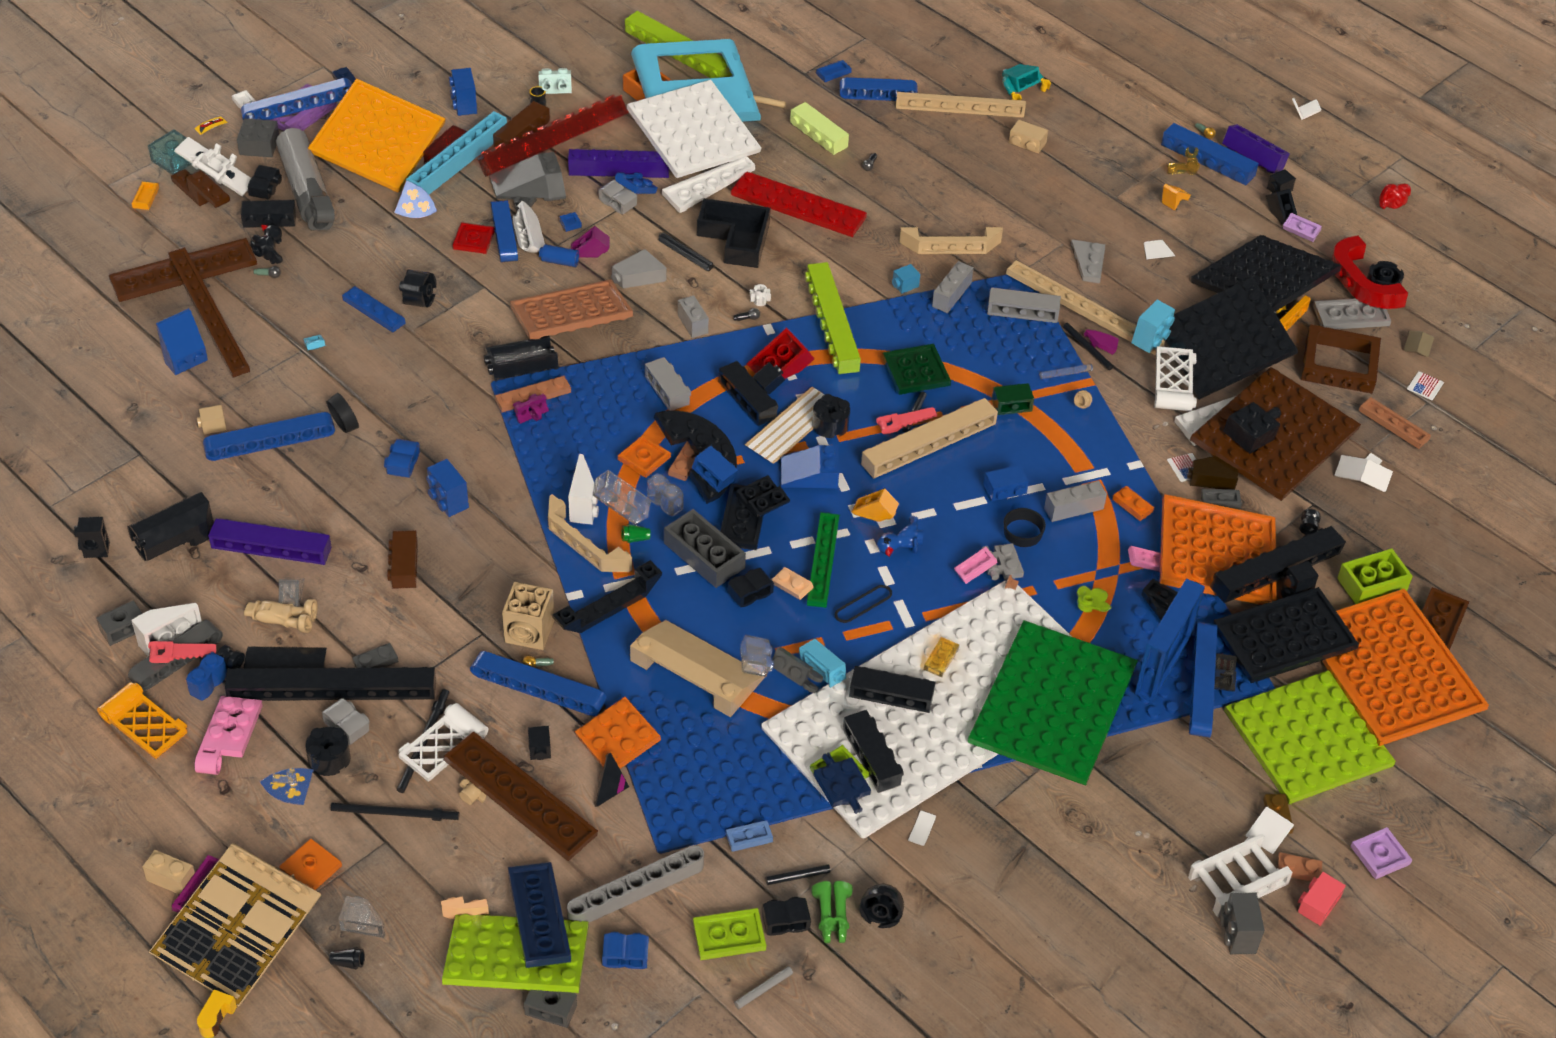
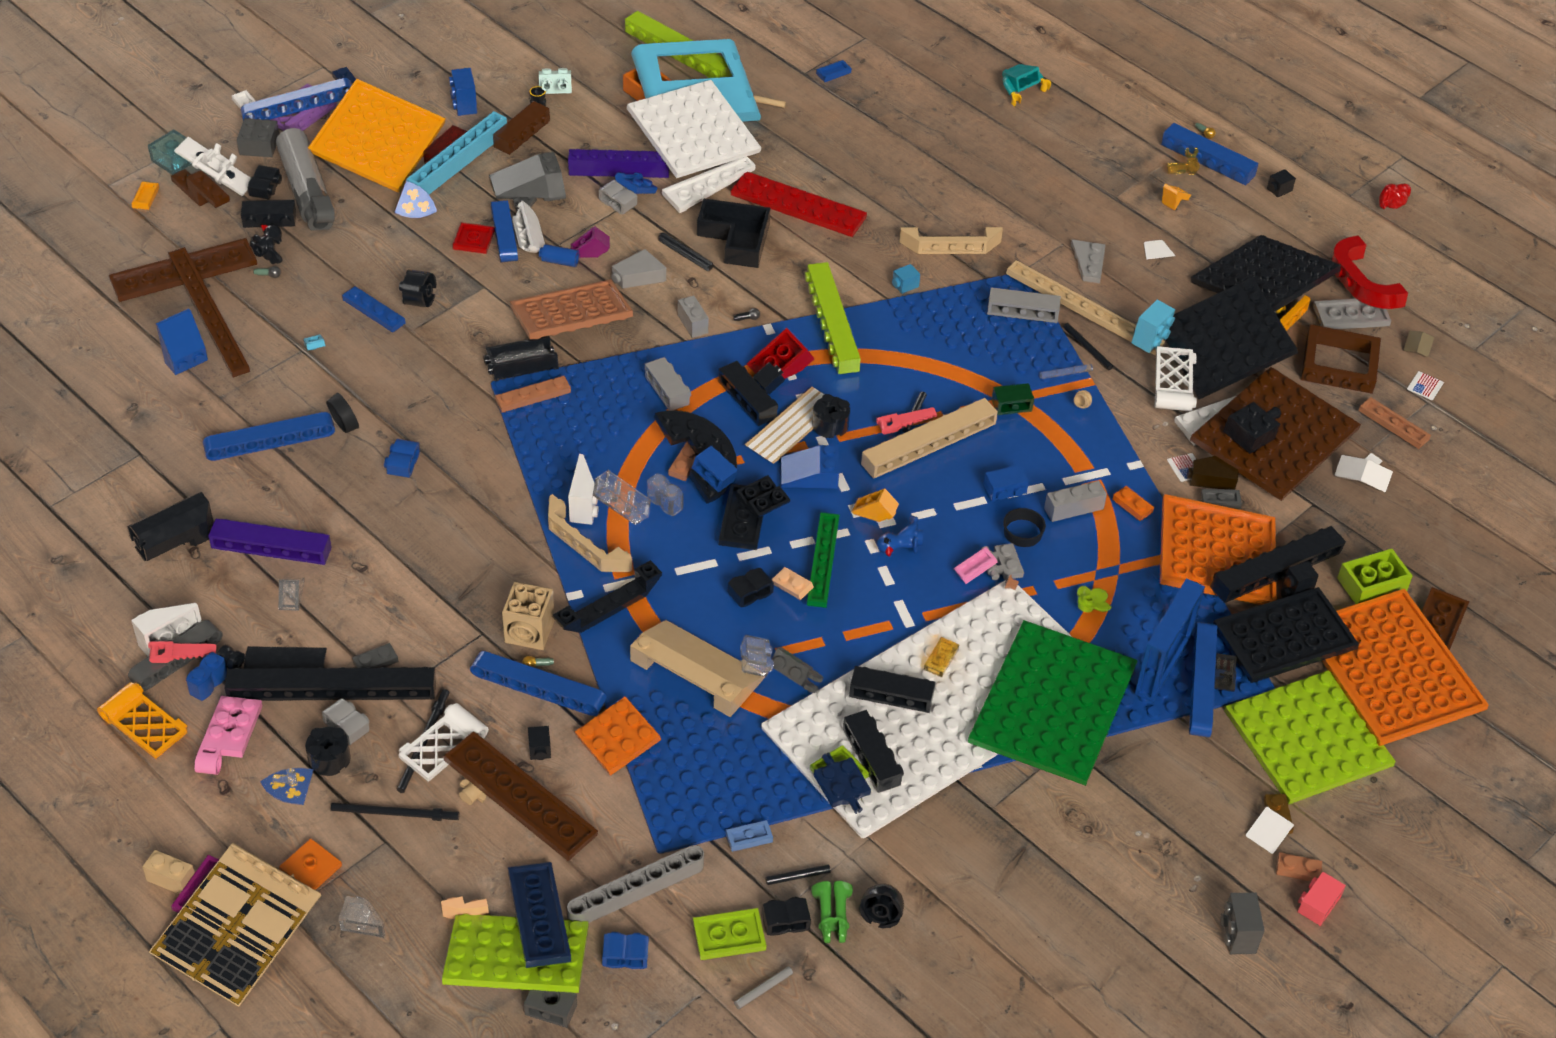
(92, 537): black brick -> none
(117, 624): dark grey brick -> none
(207, 125): yellow sticker -> none
(211, 419): tan brick -> none
(214, 1012): yellow leg -> none
(283, 614): tan piece -> none
(348, 958): black cone -> none
(403, 559): reddish brown brick -> none
(447, 488): blue brick -> none
(536, 403): magenta hips -> none
(553, 135): clear red brick -> none
(570, 222): blue plate -> none
(611, 781): black tile -> none
(635, 533): green cone -> none
(644, 456): orange plate -> none
(704, 548): dark grey brick -> none
(760, 295): white gear -> none
(819, 128): yellowish green brick -> none
(823, 662): medium azure window -> none
(866, 610): black piece -> none
(868, 164): flat silver piece -> none
(875, 88): blue beam -> none
(916, 369): dark green plate -> none
(922, 828): white sticker -> none
(952, 287): light grey brick -> none
(960, 104): tan plate -> none
(1028, 136): tan brick -> none
(1102, 340): magenta slope -> none
(1144, 558): bright pink plate -> none
(1158, 597): black wing -> none
(1255, 148): dark purple brick -> none
(1276, 879): white fence -> none
(1281, 204): black slope -> none
(1302, 227): lavender plate -> none
(1308, 109): white bracket -> none
(1309, 521): black wheel -> none
(1381, 853): lavender plate -> none
(1385, 273): black brick -> none

